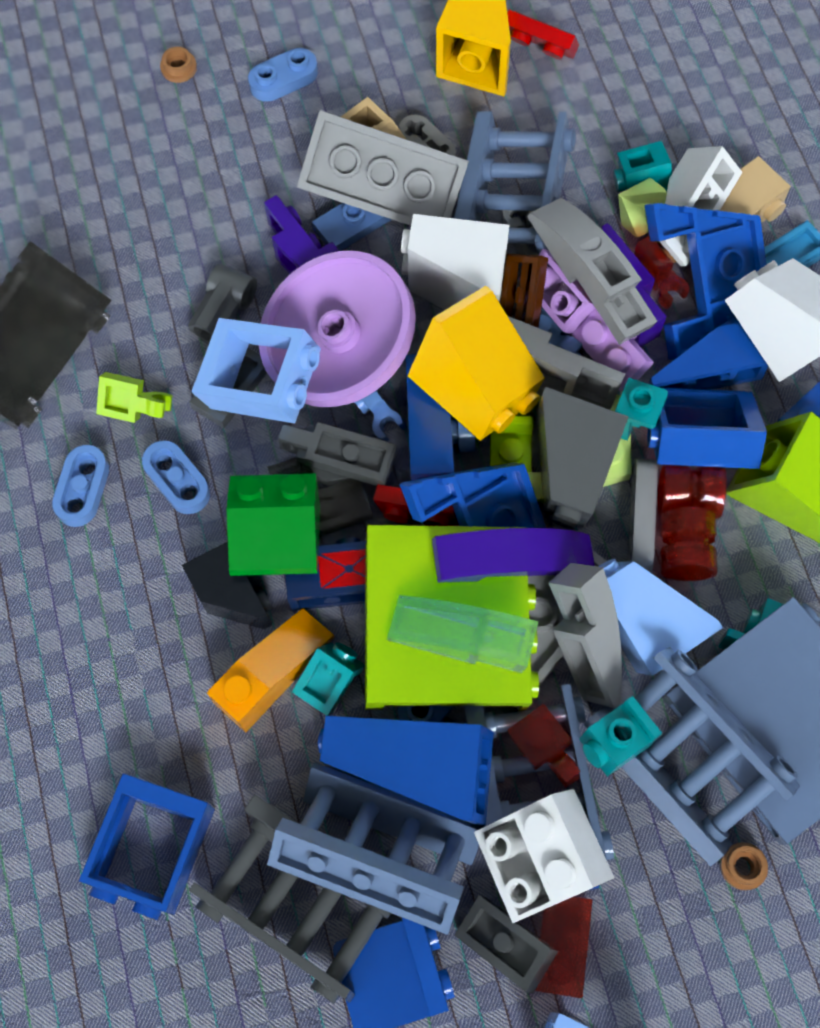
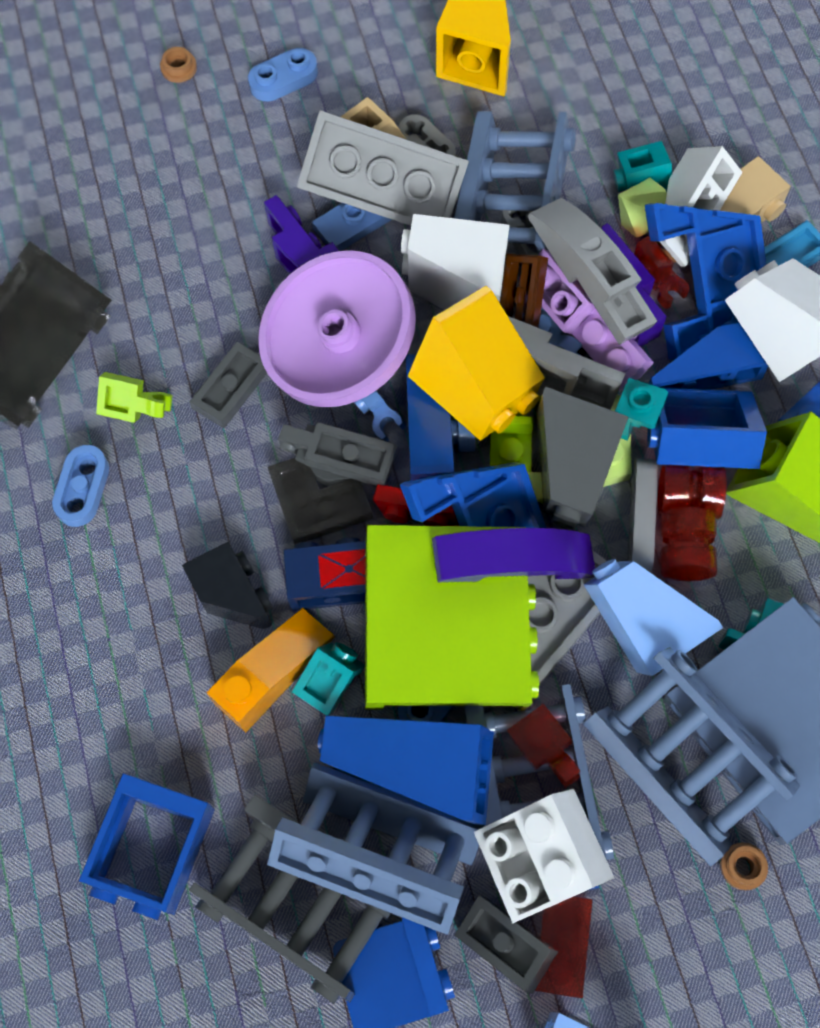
(177, 479): medium blue plate -> none
(225, 295): dark grey piece -> none
(225, 357): light blue window -> none
(273, 524): green slope -> none
(463, 632): clear light blue slope -> none
(553, 40): red plate -> none
(589, 632): light grey slope -> none
(631, 725): teal brick -> none

